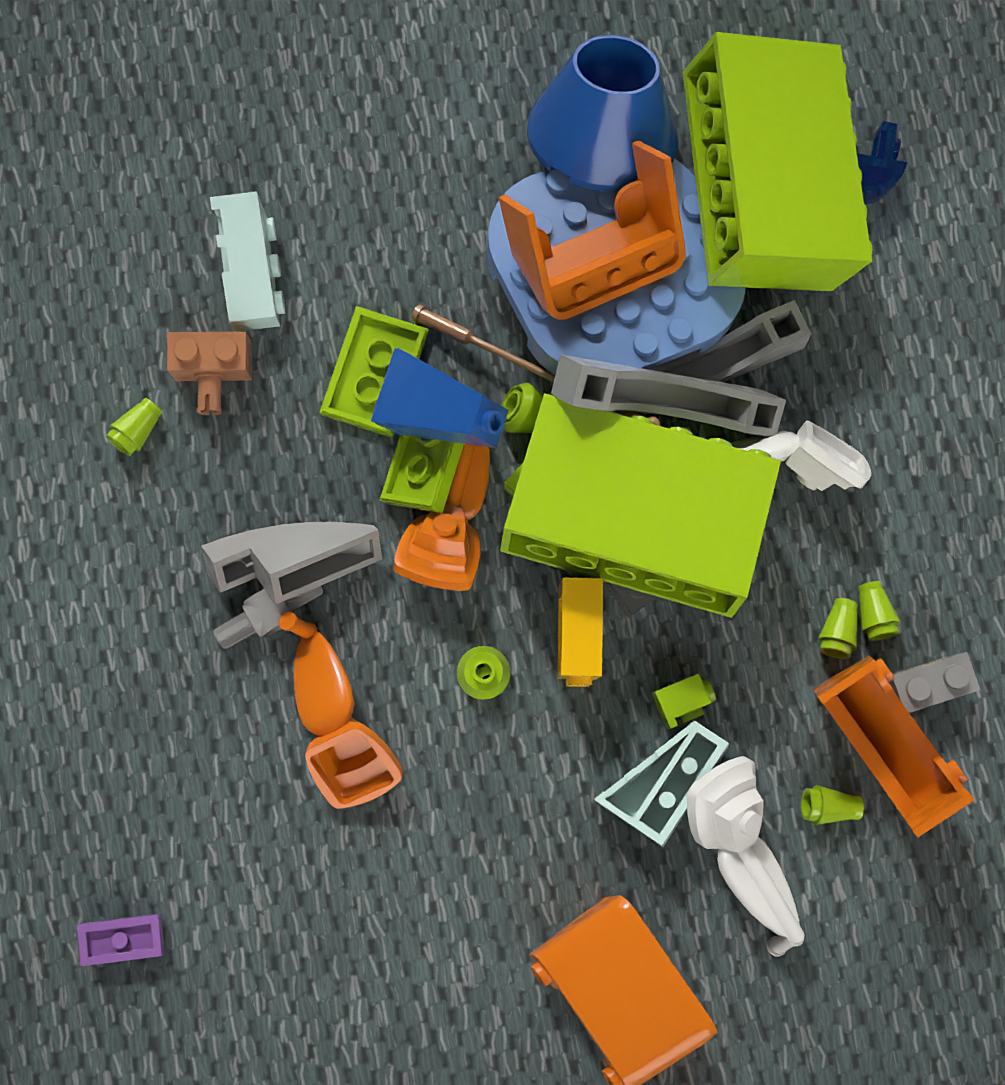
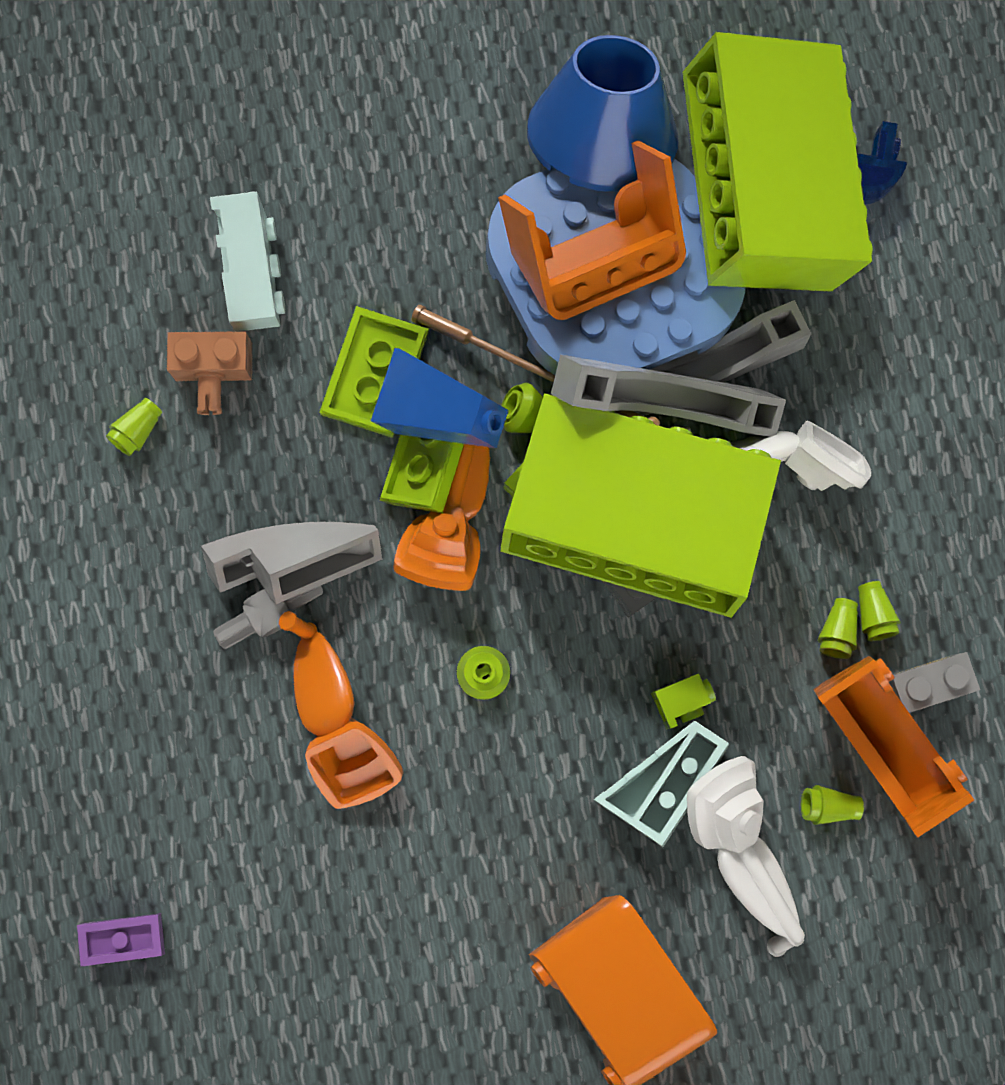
(580, 630): yellow window -> none

